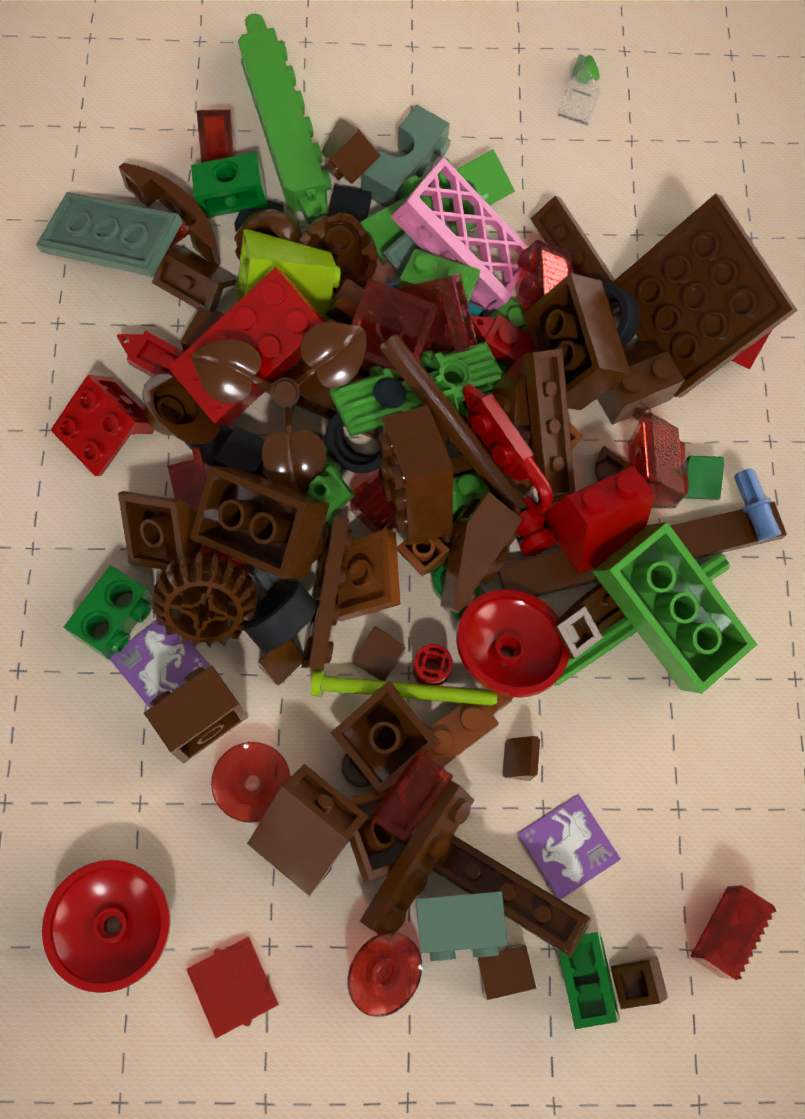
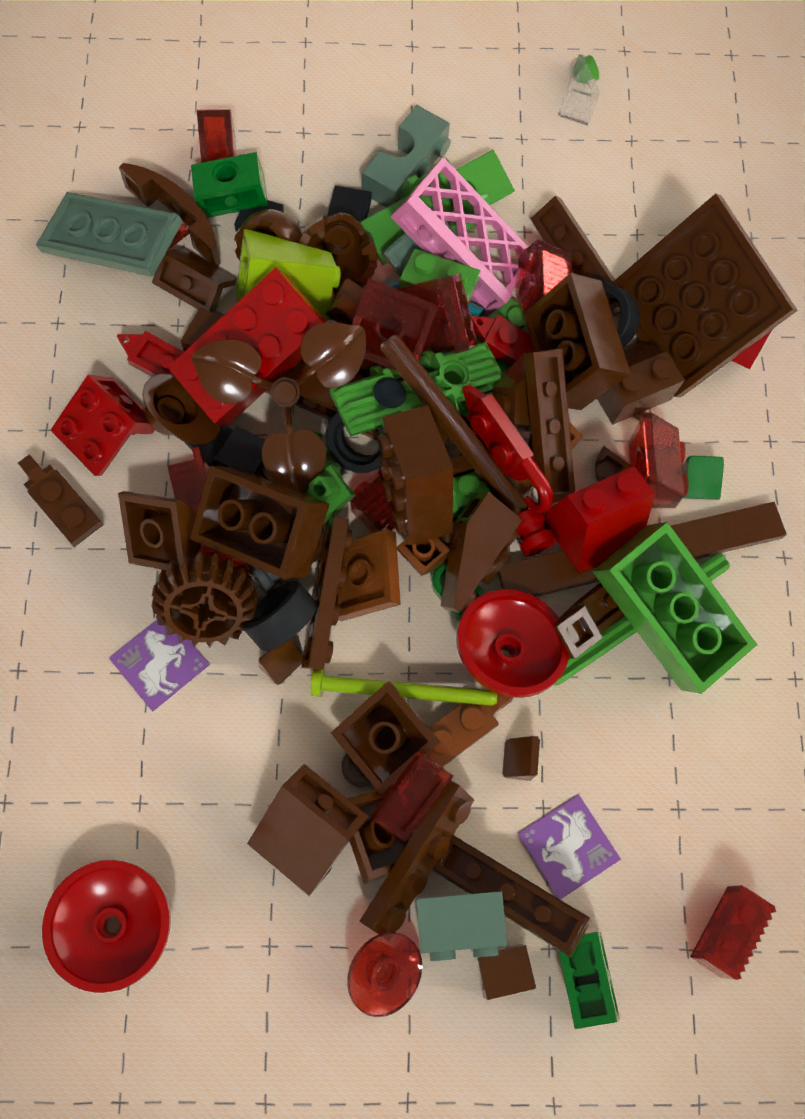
(59, 501): none -> reddish brown hinge
(101, 608): green brick -> none
(195, 713): reddish brown brick -> none
(232, 987): clear red piece -> none
(233, 771): clear red dish -> none
(282, 120): bright green hinge -> none
(348, 152): reddish brown slope -> none
(379, 654): reddish brown slope -> none
(431, 671): red wheel -> none
(639, 983): reddish brown slope -> none
(757, 505): medium blue axle -> none

